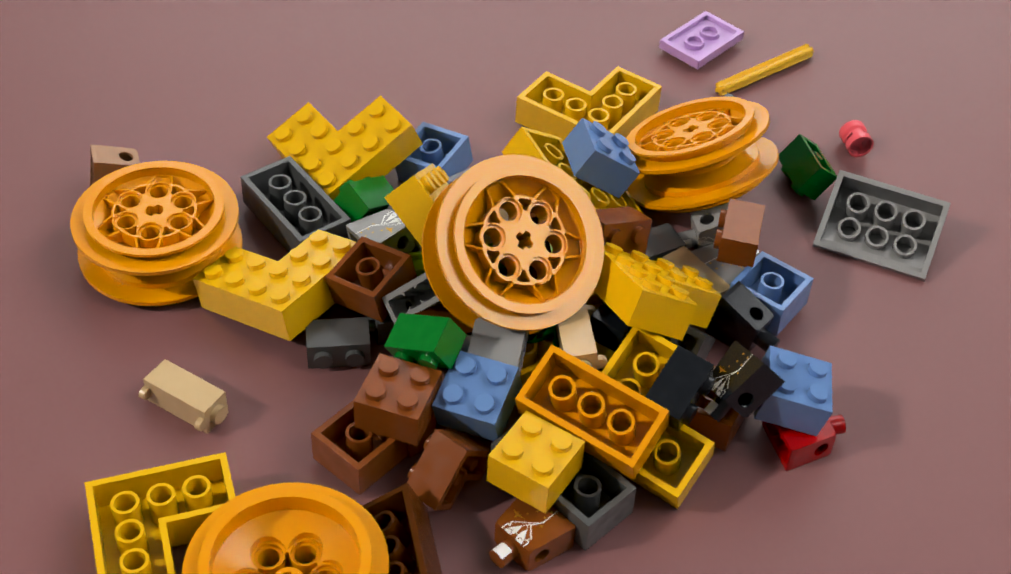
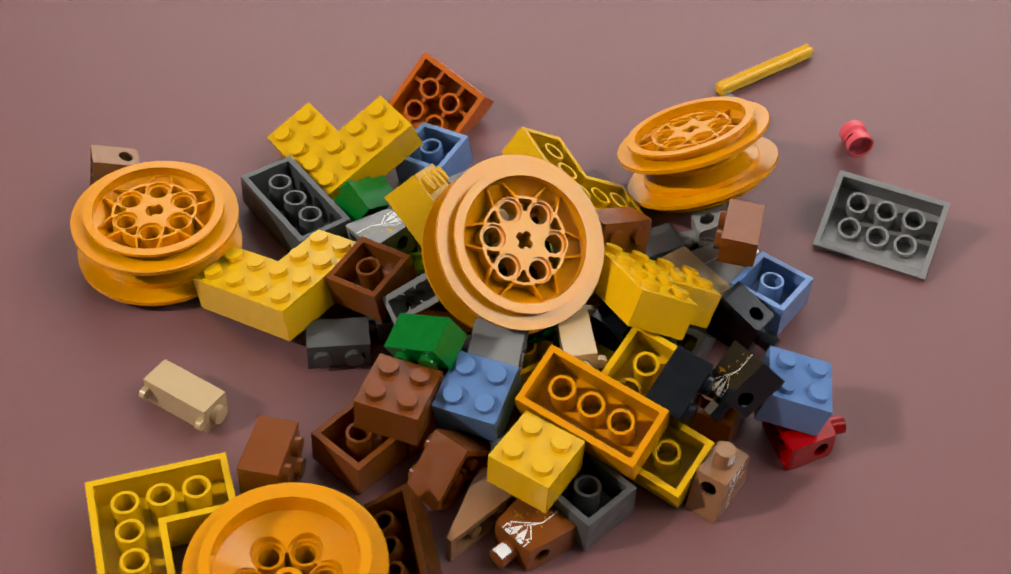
(271, 454): none -> dark orange brick
(439, 97): none -> orange wedge
(477, 514): none -> medium nougat slope
(600, 157): medium blue brick -> none
(616, 103): yellow brick -> none
(701, 40): lavender plate -> none
(723, 469): none -> medium nougat torso
(806, 167): green brick -> none

